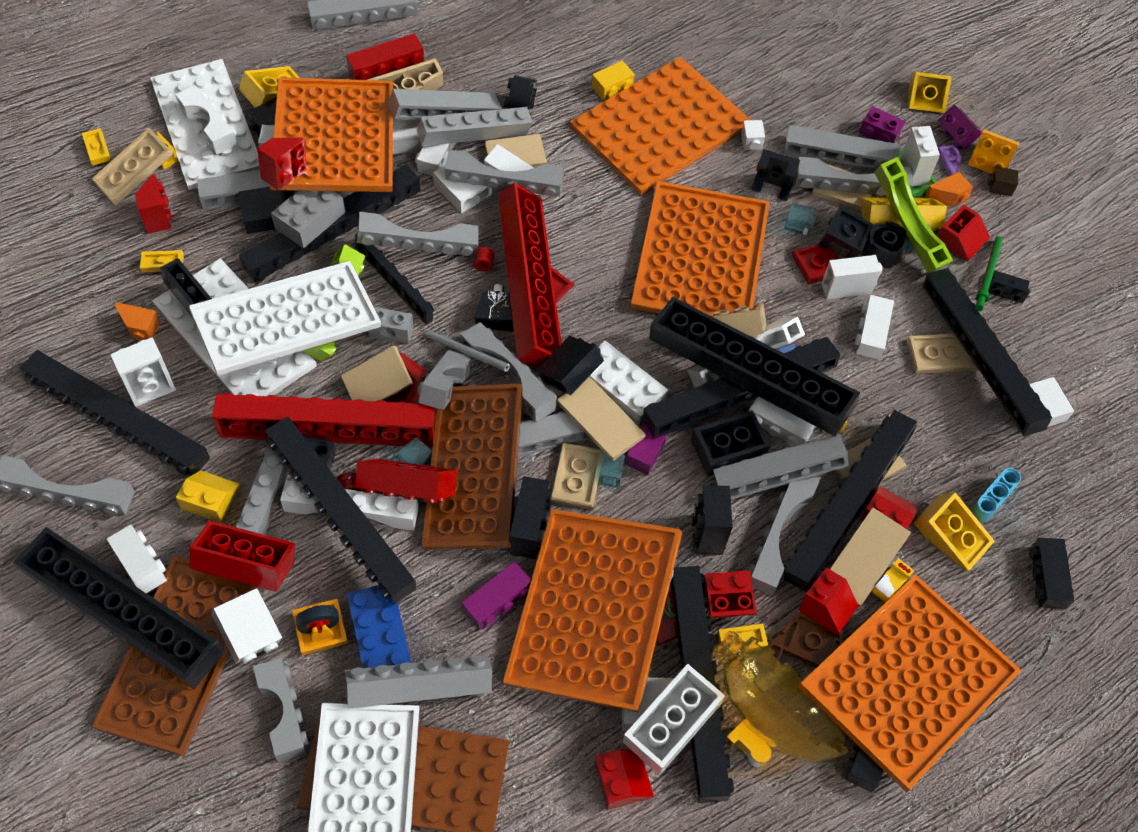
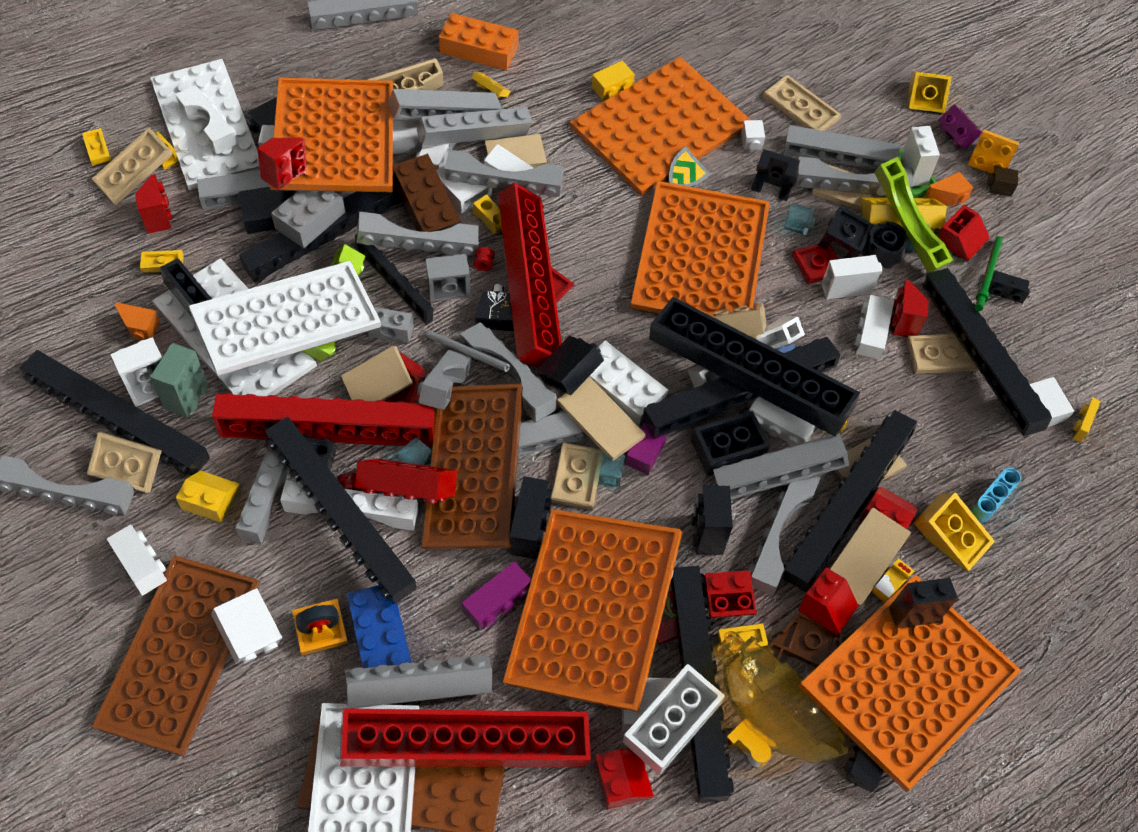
(120, 607): black brick -> none
(124, 461): none -> tan tile
(179, 380): none -> sand green brick
(242, 556): red brick -> none
(262, 84): yellow slope -> none
(287, 737): light grey arch -> none
(385, 58): red brick -> none
(424, 195): none -> reddish brown brick
(448, 277): none -> light grey brick
(464, 738): none -> red brick
(478, 41): none -> orange brick
(486, 82): none -> yellow plate
(488, 213): none -> yellow leg
(521, 92): black brick -> none
(687, 169): none -> sticker
(801, 104): none -> tan tile
(881, 126): magenta brick -> none
(909, 311): none -> red slope
(923, 602): none -> black brick
(950, 158): medium lavender tile -> none
(1051, 573): black brick -> none
(1083, 425): none -> yellow plate

